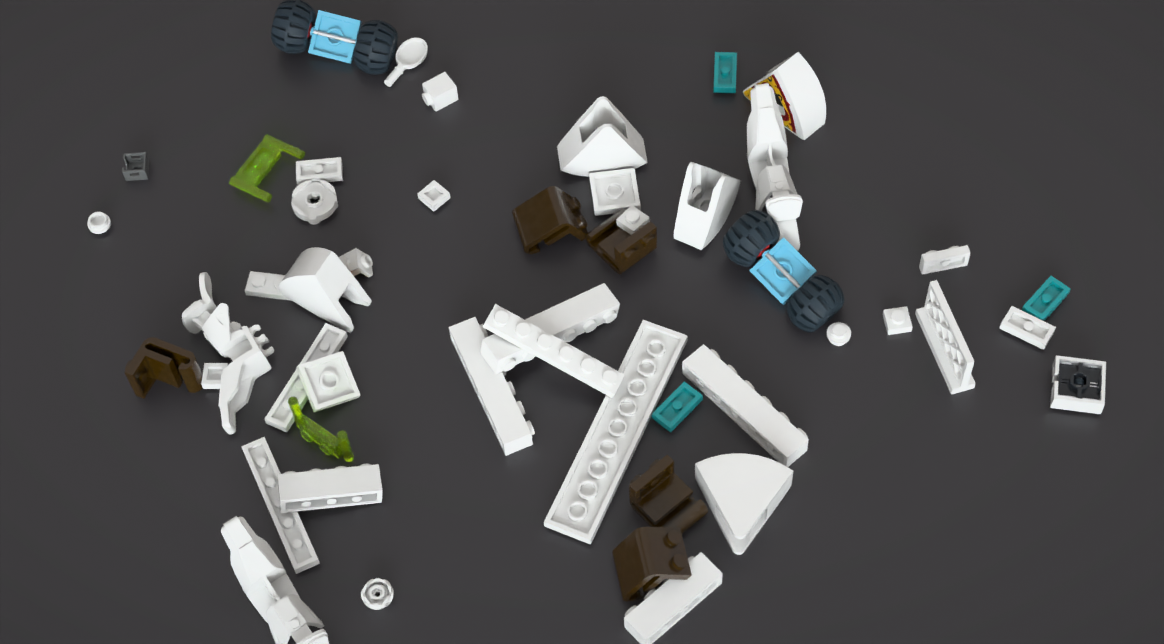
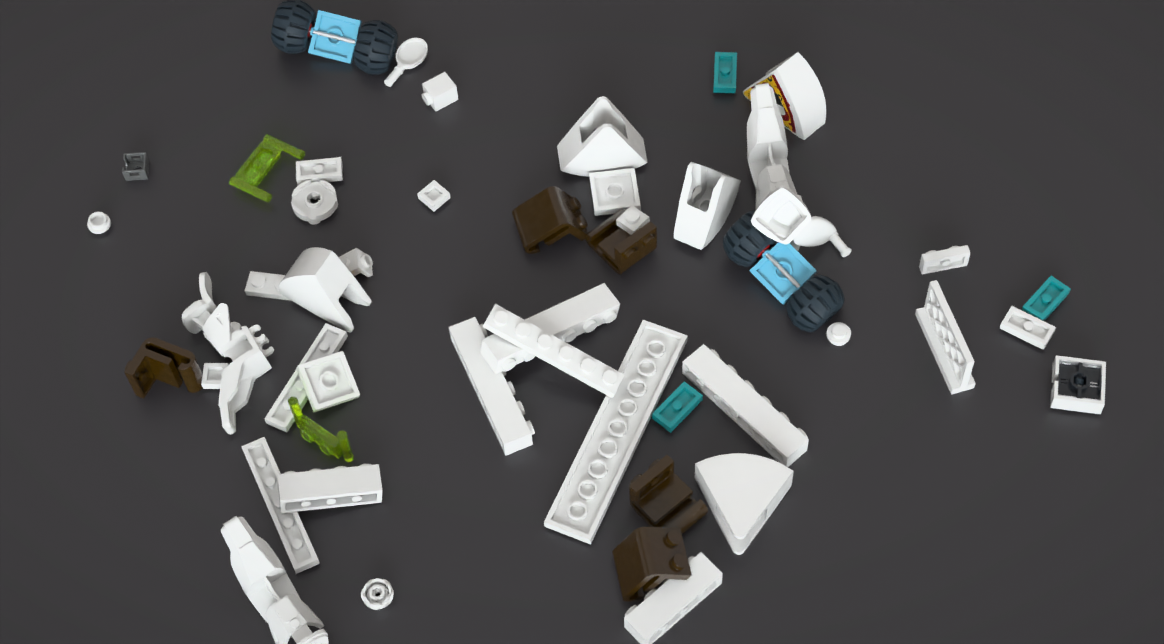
(787, 218): none -> white piece
(897, 320): white plate -> none

